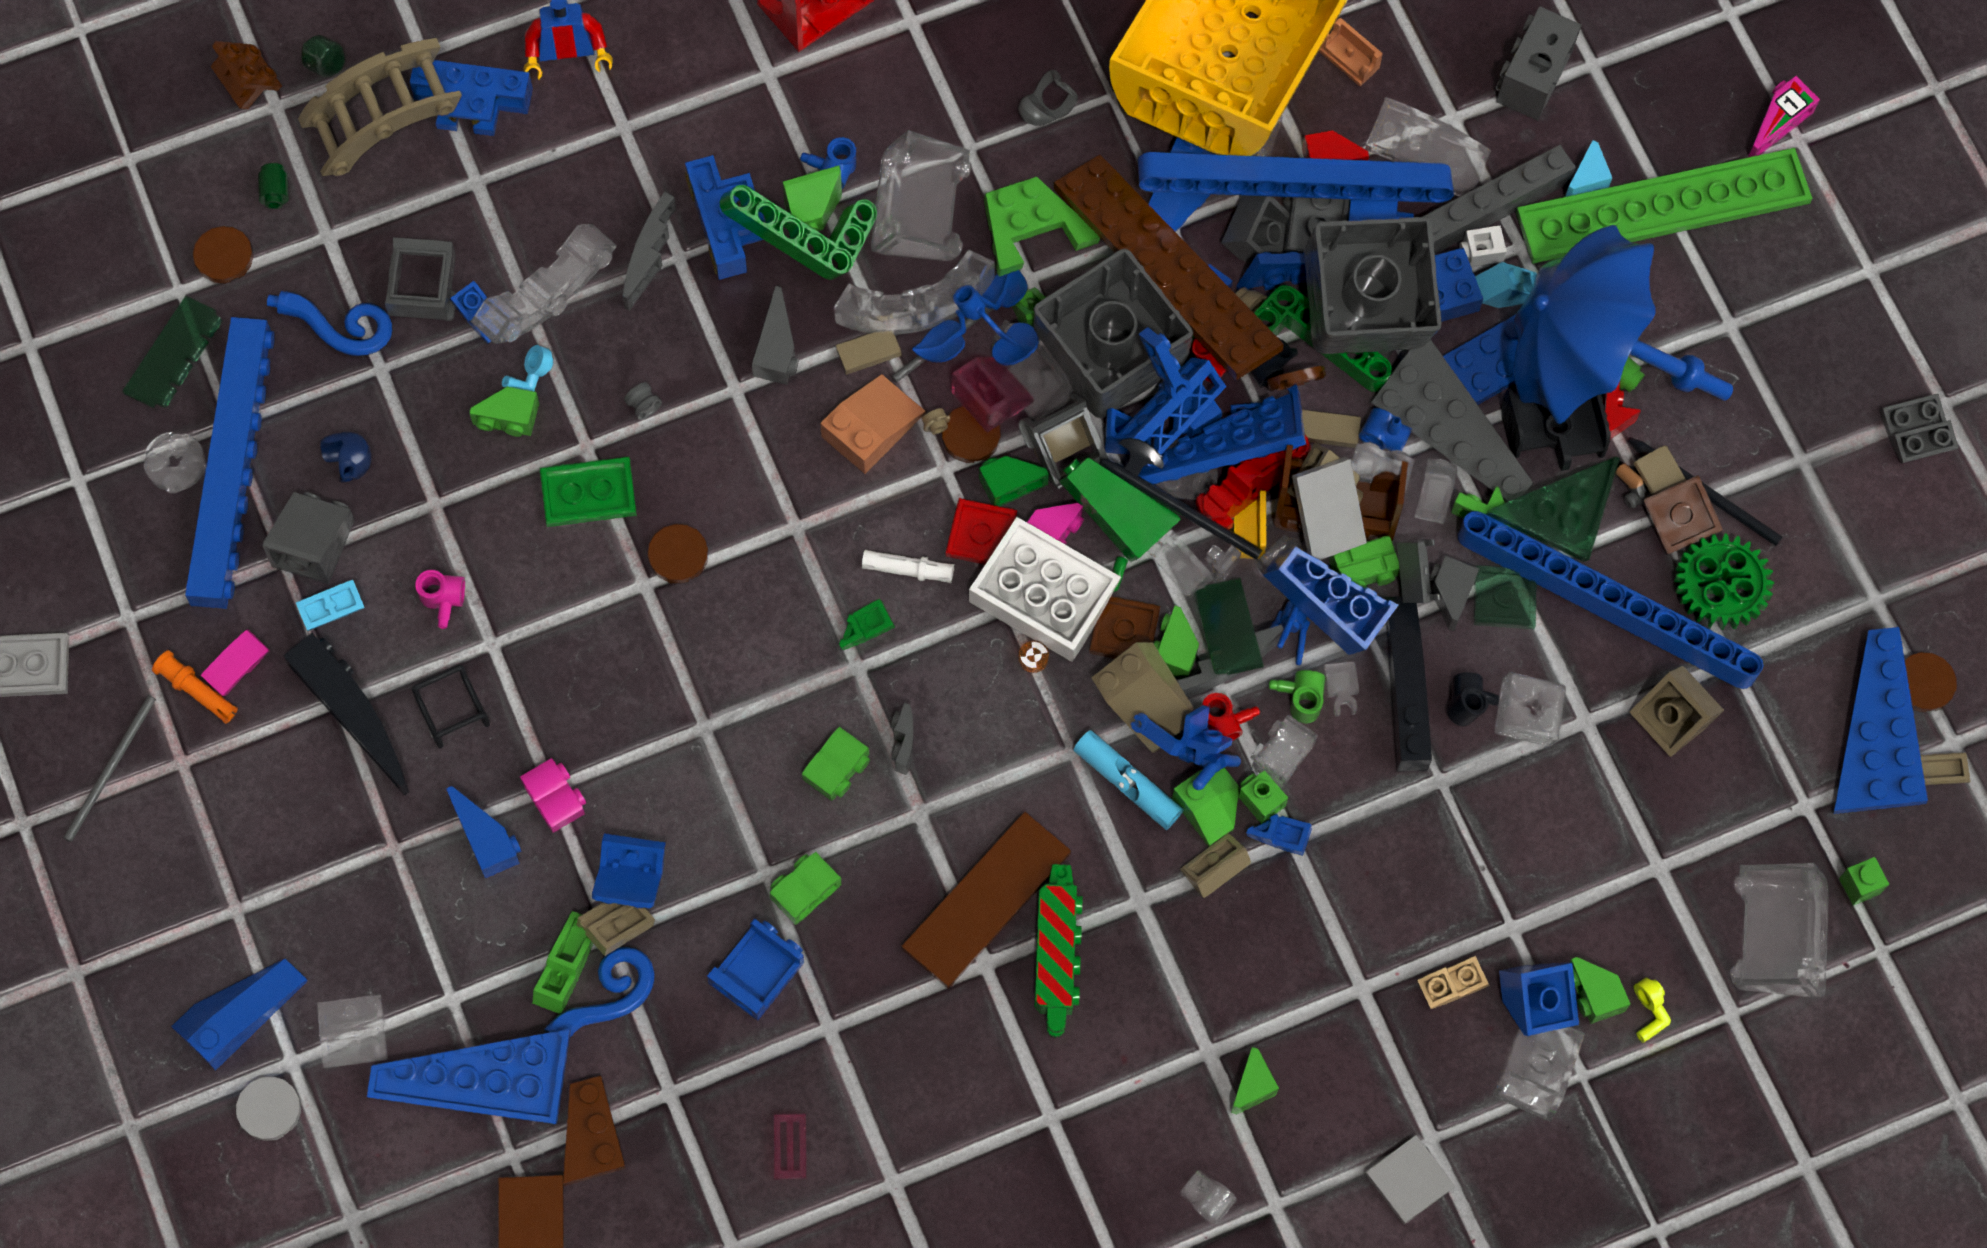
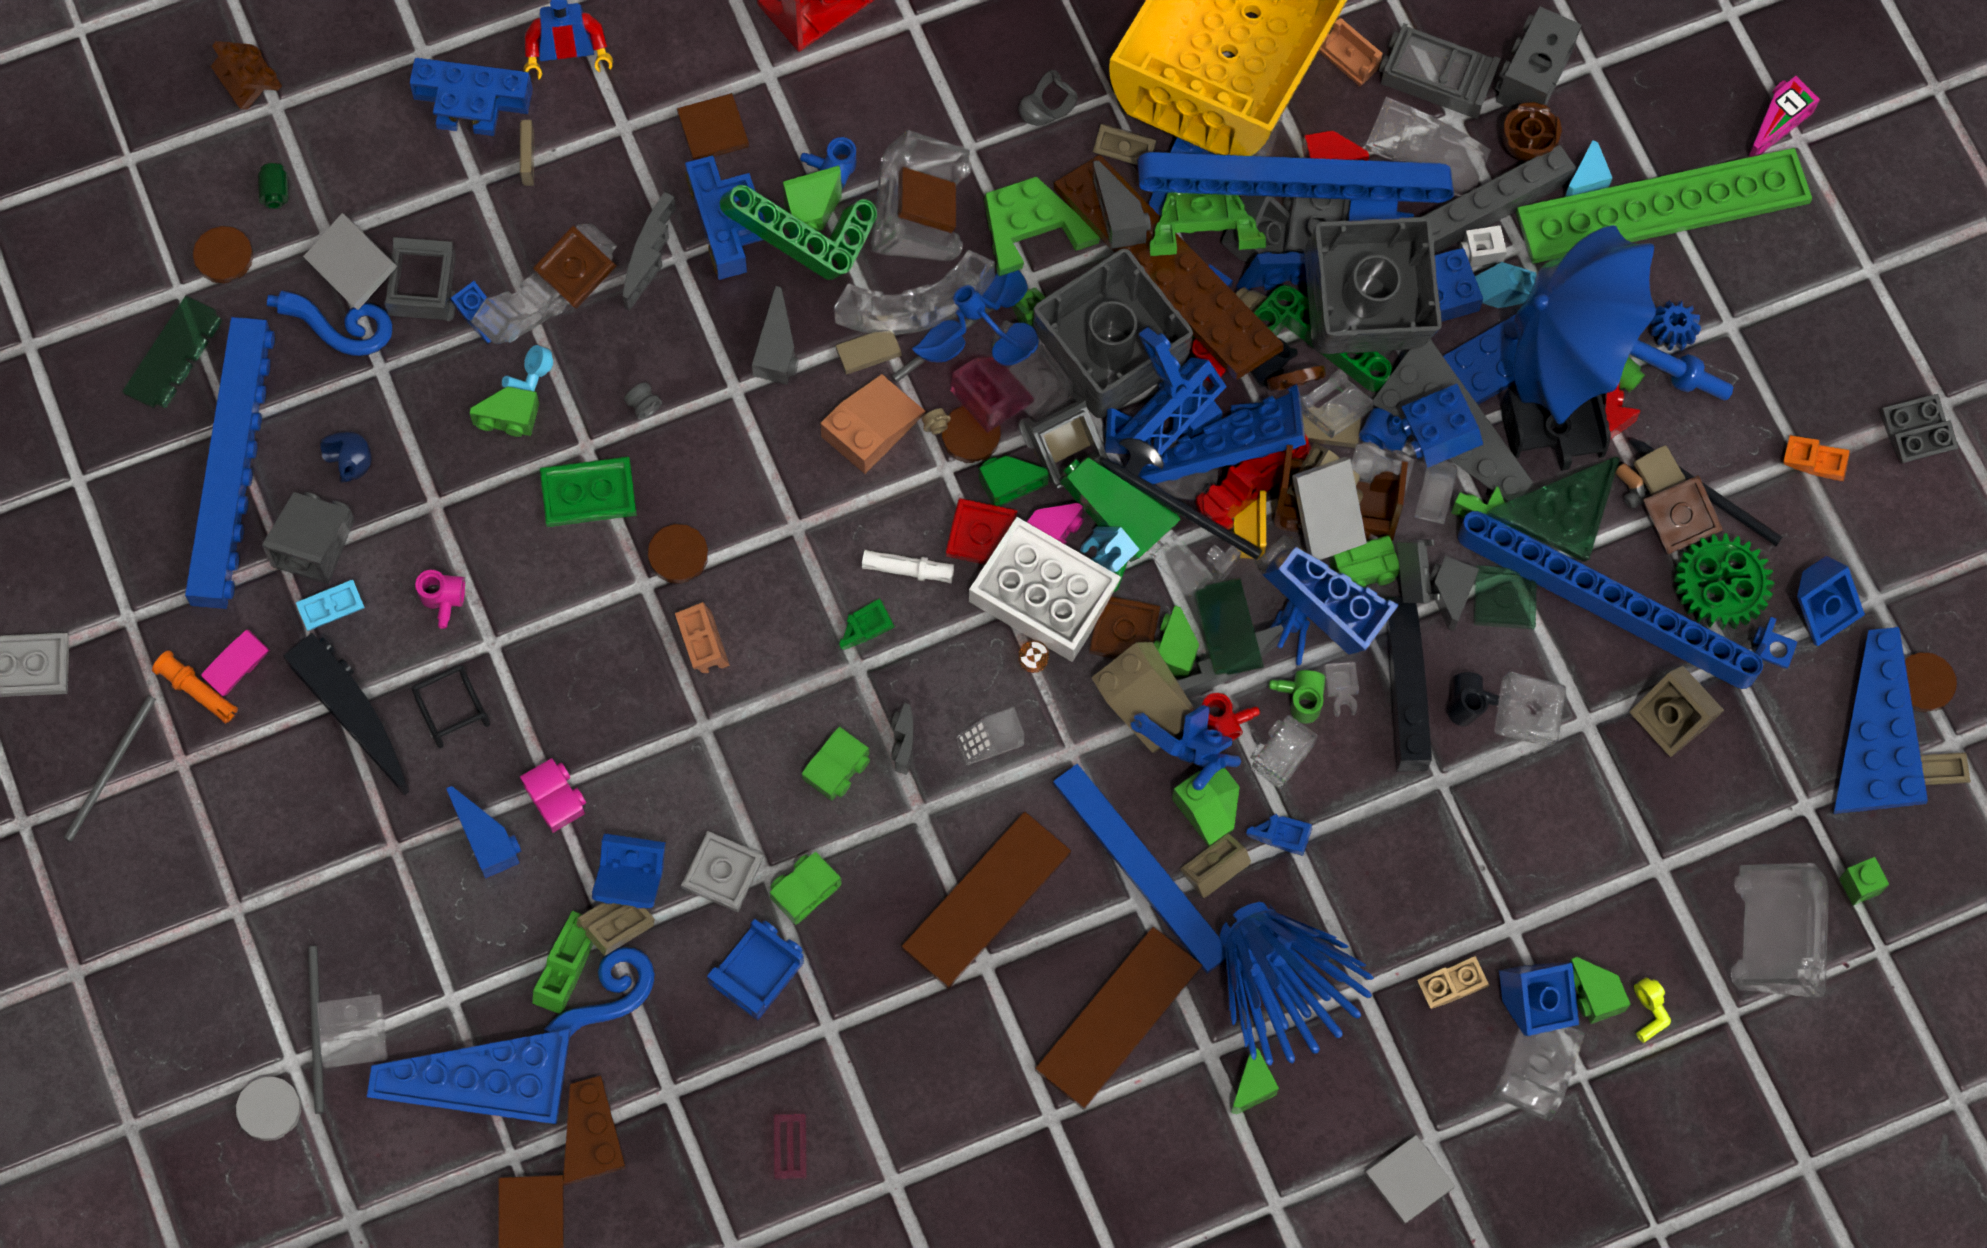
(174, 478): clear plate -> none
(233, 1015): blue wedge -> none
(316, 1045): none -> dark grey axle
(322, 56): clear green head -> none
(350, 261): none -> light grey tile
(360, 79): dark tan fence -> none
(527, 152): none -> dark tan tile
(574, 267): none -> reddish brown tile
(701, 638): none -> nougat hinge
(713, 127): none -> reddish brown tile
(722, 871): none -> light grey tile
(927, 200): none -> reddish brown tile
(991, 736): none -> clear slope
(1056, 949): green hinge -> none
(1112, 547): none -> medium azure hinge
(1112, 765): medium azure piece -> none
(1118, 1018): none -> reddish brown tile
(1120, 209): none -> dark grey slope
(1122, 144): none -> dark tan slope
(1141, 868): none -> blue tile
(1204, 213): none -> bright green wing
(1208, 1197): clear piece -> none
(1261, 952): none -> blue plant
(1262, 796): bright green brick -> none
(1339, 411): none -> clear plate
(1438, 71): none -> dark grey door
(1441, 426): none -> blue brick
(1531, 131): none -> reddish brown cylinder
(1685, 329): none -> blue gear
(1765, 637): none -> blue bracket
(1815, 459): none -> orange slope
(1828, 599): none -> blue slope

